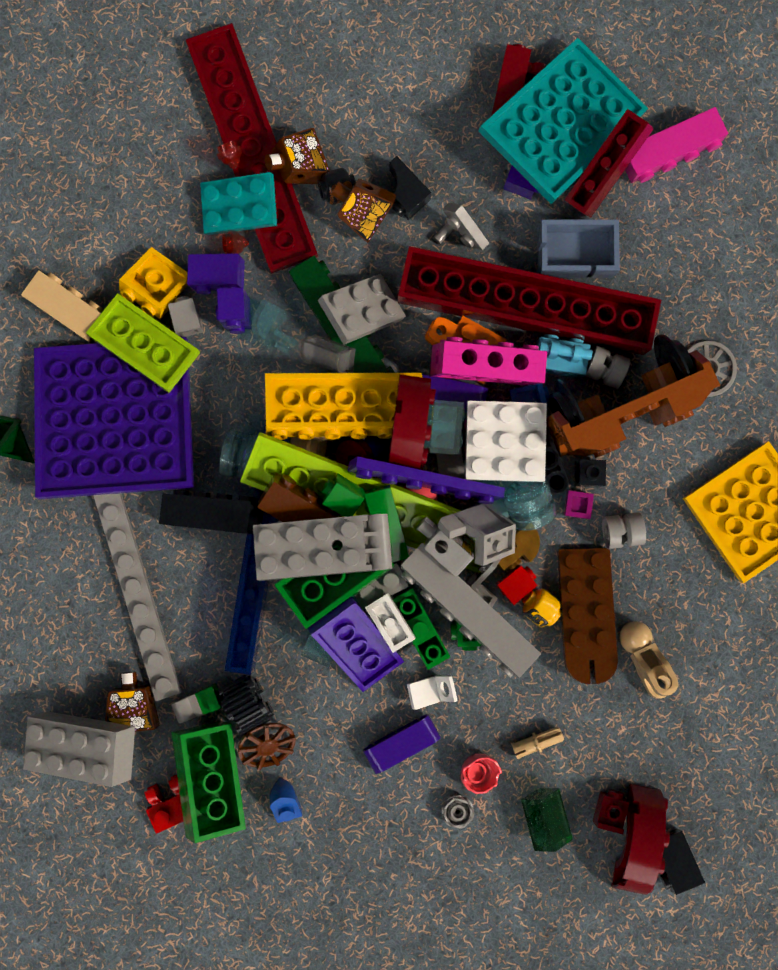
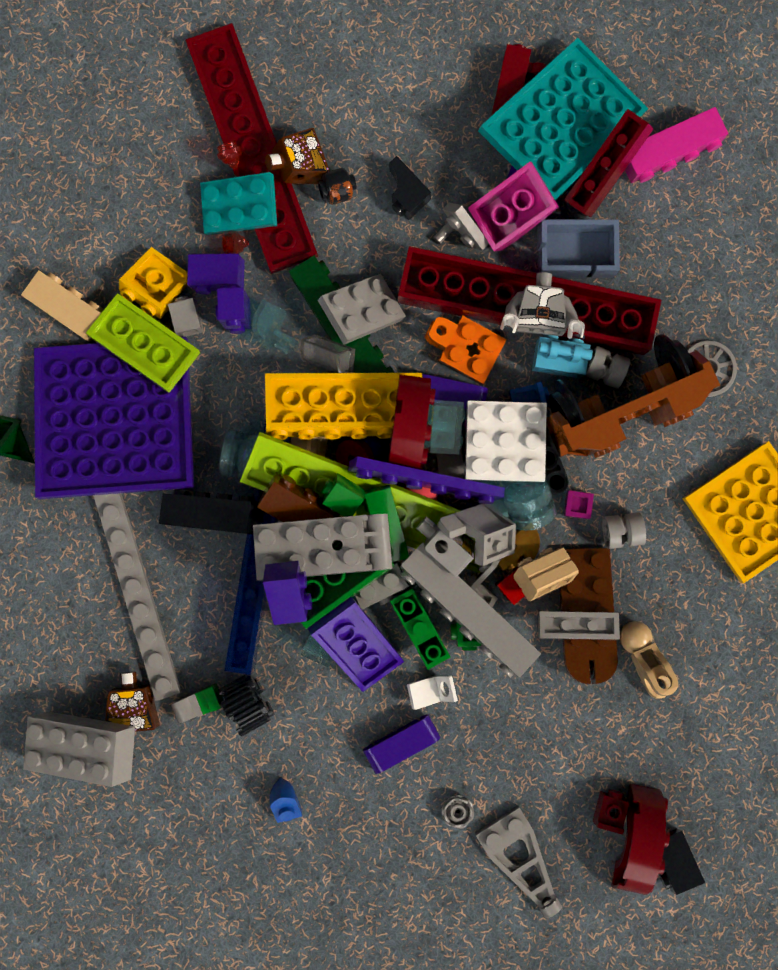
(167, 812): red plate -> none
(208, 781): green brick -> none
(266, 746): reddish brown wheel -> none
(286, 592): none -> dark purple brick
(363, 206): reddish brown torso -> none
(390, 622): white plate -> none
(474, 778): coral hair -> none
(488, 362): dark pink brick -> none
(505, 832): none -> light grey plate
(513, 208): none -> dark pink slope
(537, 742): tan axle -> none
(541, 608): yellow head -> none
(542, 310): none -> torso
(545, 573): none -> tan brick
(546, 819): clear green brick -> none
(578, 625): none -> light grey plate
(590, 473): black brick -> none

